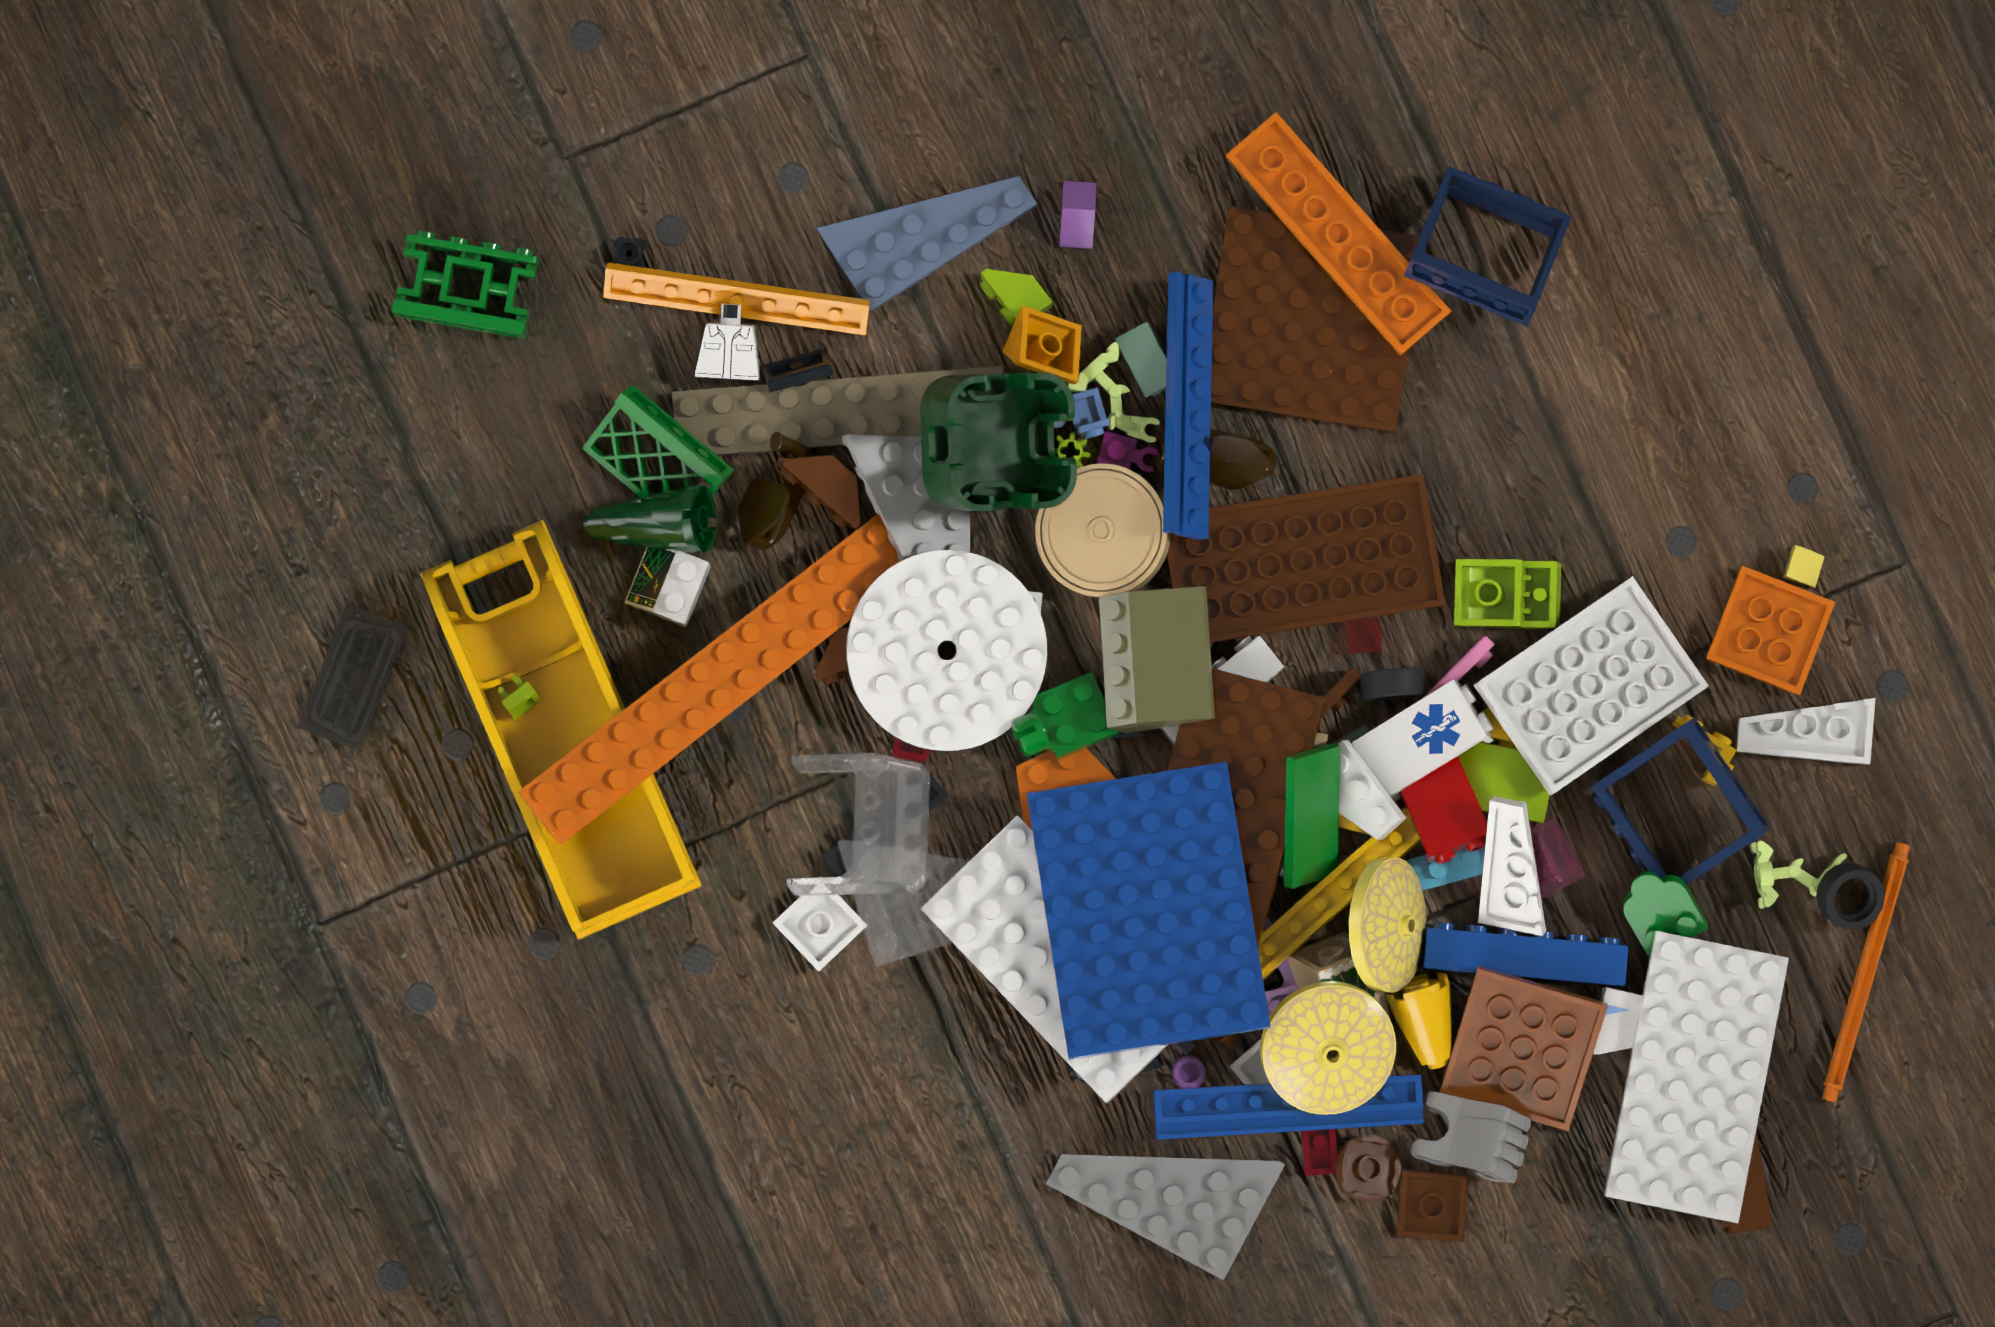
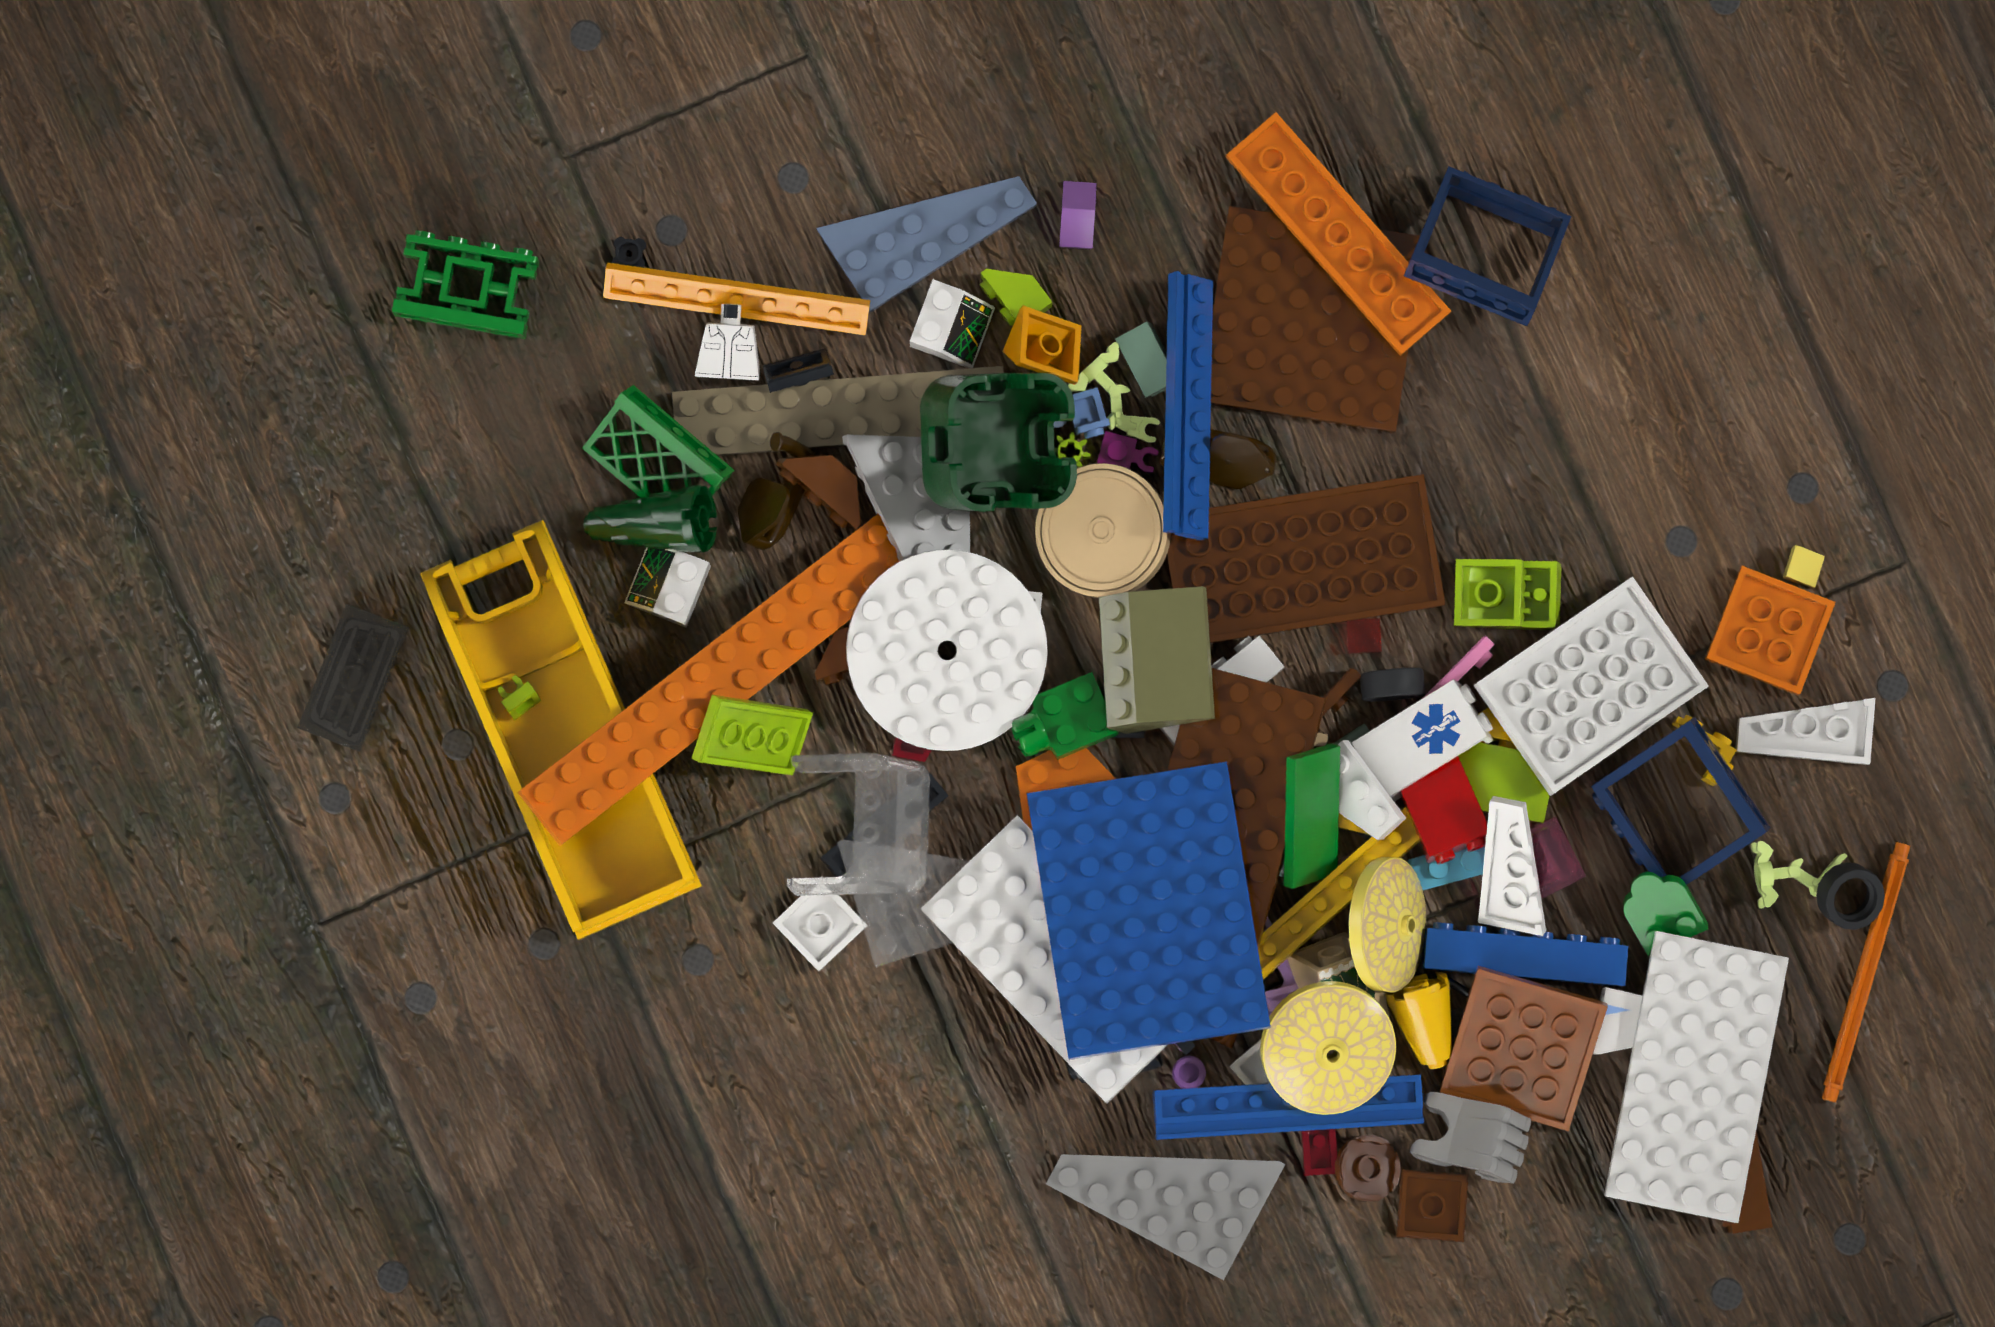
(751, 735): none -> lime plate
(951, 324): none -> white slope

